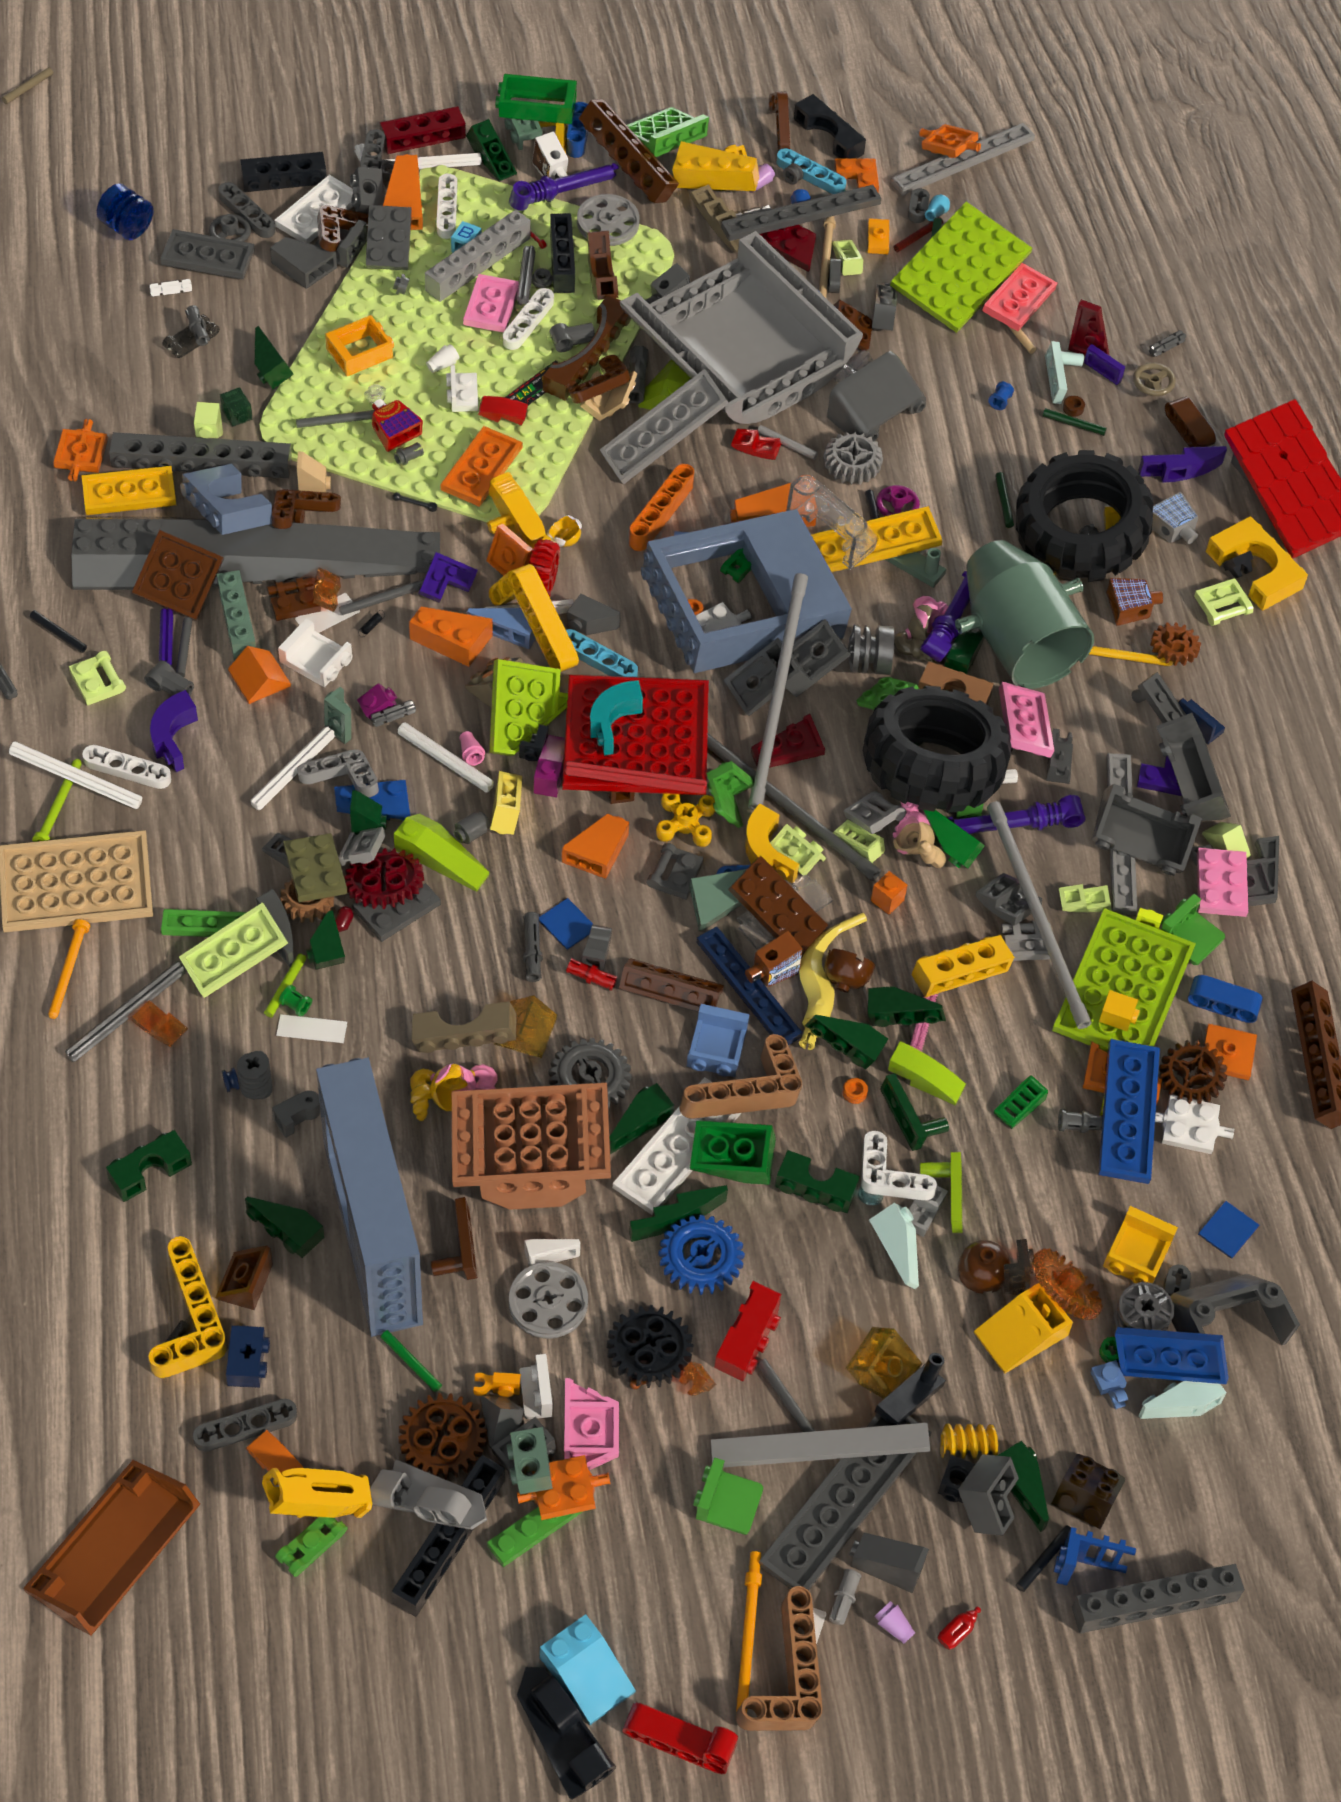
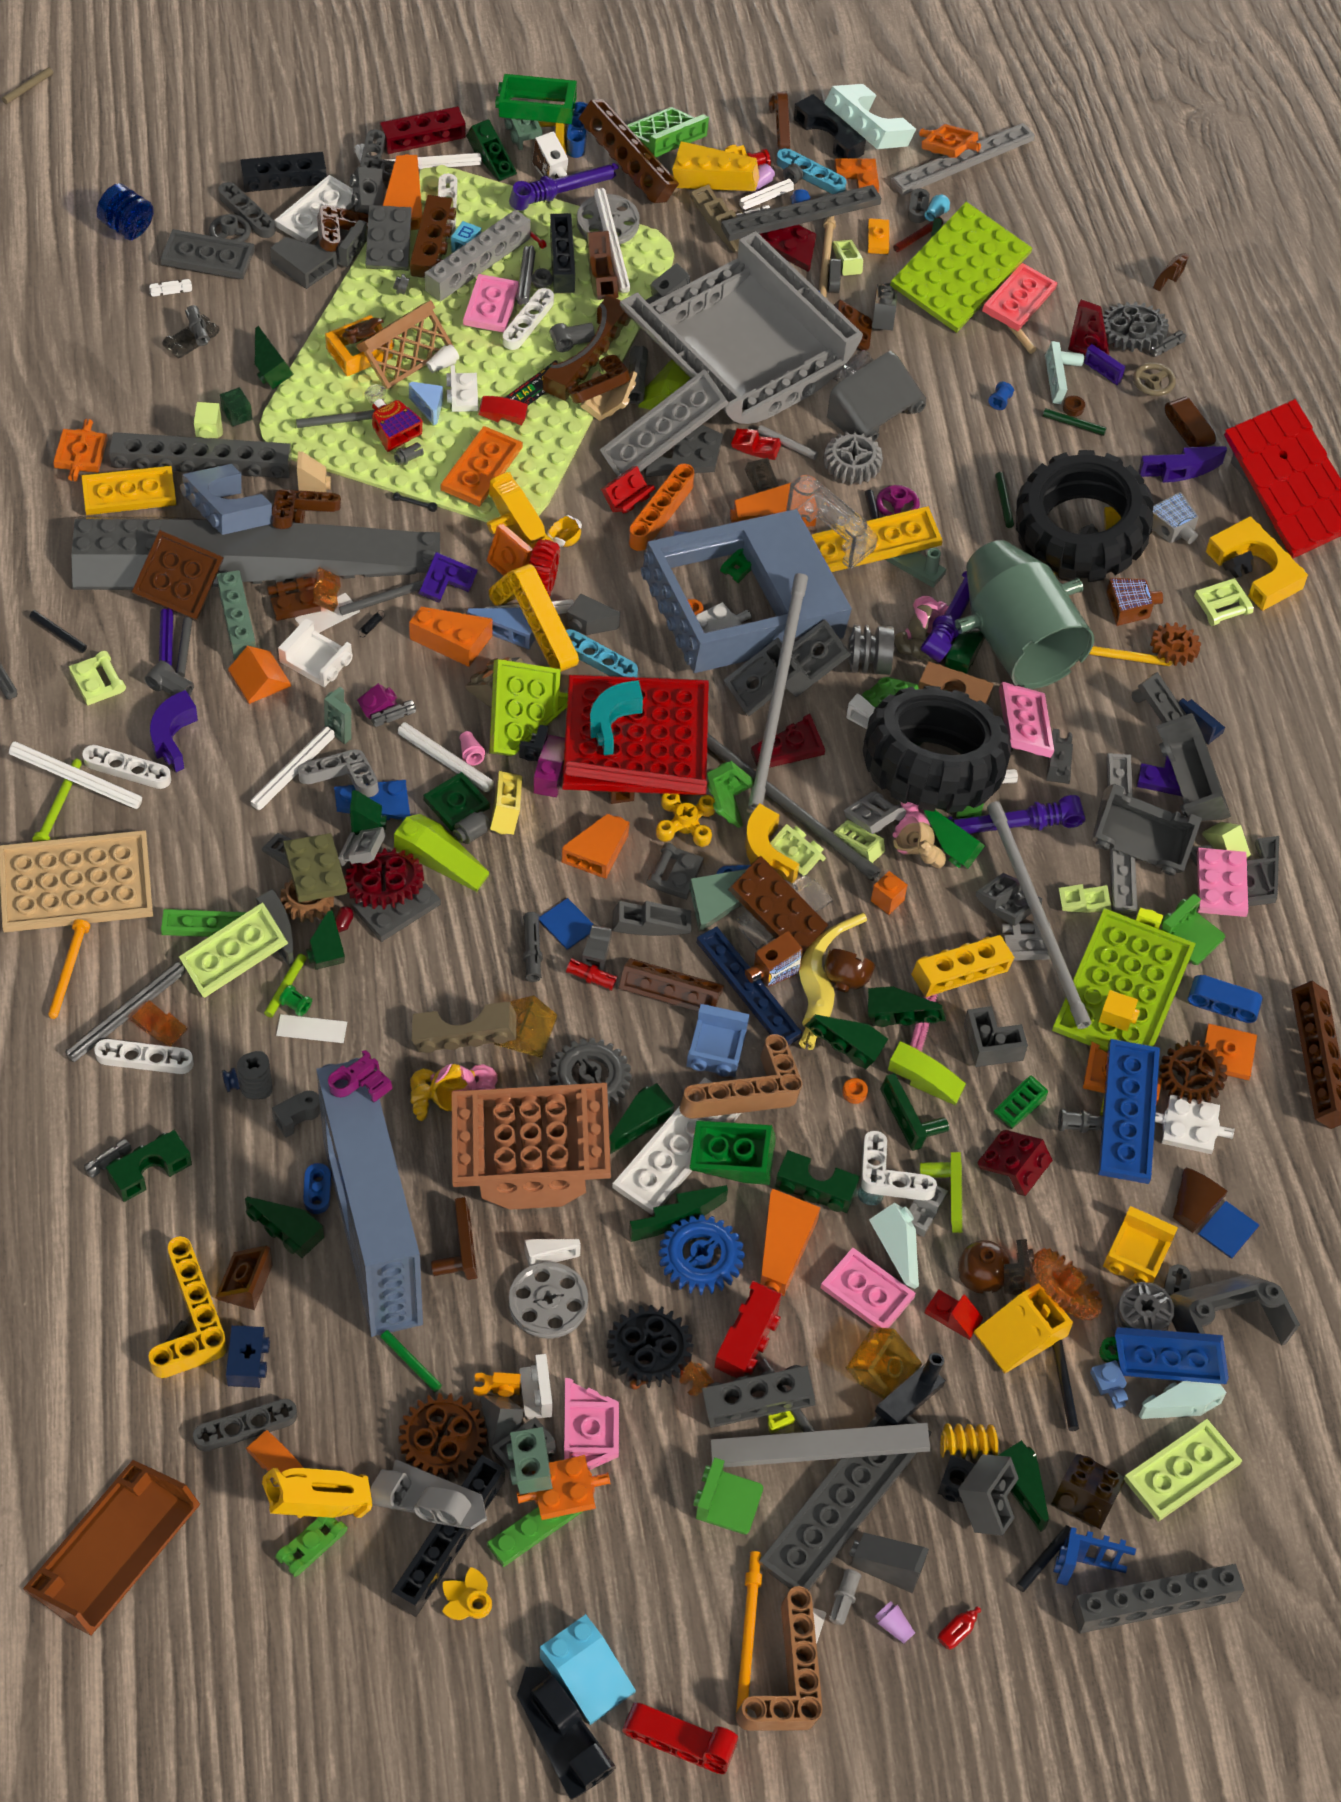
(105, 1158): none -> dark grey axle
(143, 1061): none -> white beam
(317, 1190): none -> blue plate
(361, 330): none -> reddish brown plate
(365, 1074): none -> magenta piece
(392, 331): none -> medium nougat fence
(427, 399): none -> light blue slope
(429, 250): none -> reddish brown brick
(455, 800): none -> dark green plate
(464, 1594): none -> yellow plate
(616, 254): none -> white axle
(627, 490): none -> red bracket
(650, 919): none -> dark grey slope
(697, 449): none -> dark grey wing
(757, 466): none -> clear smoke slope
(762, 157): none -> red bush
(766, 194): none -> white axle
(772, 1402): none -> dark grey brick
(779, 1421): none -> neon yellow tile
(786, 1237): none -> orange slope
(853, 106): none -> light aqua arch
(859, 711): none -> white slope
(867, 1290): none -> bright pink plate
(957, 1315): none -> red slope
(991, 1043): none -> dark grey brick
(1017, 1156): none -> dark red bracket
(1065, 1386): none -> black bar
(1135, 326): none -> dark grey gear
(1172, 271): none -> reddish brown slope
(1182, 1470): none -> yellowish green plate
(1196, 1199): none -> reddish brown slope

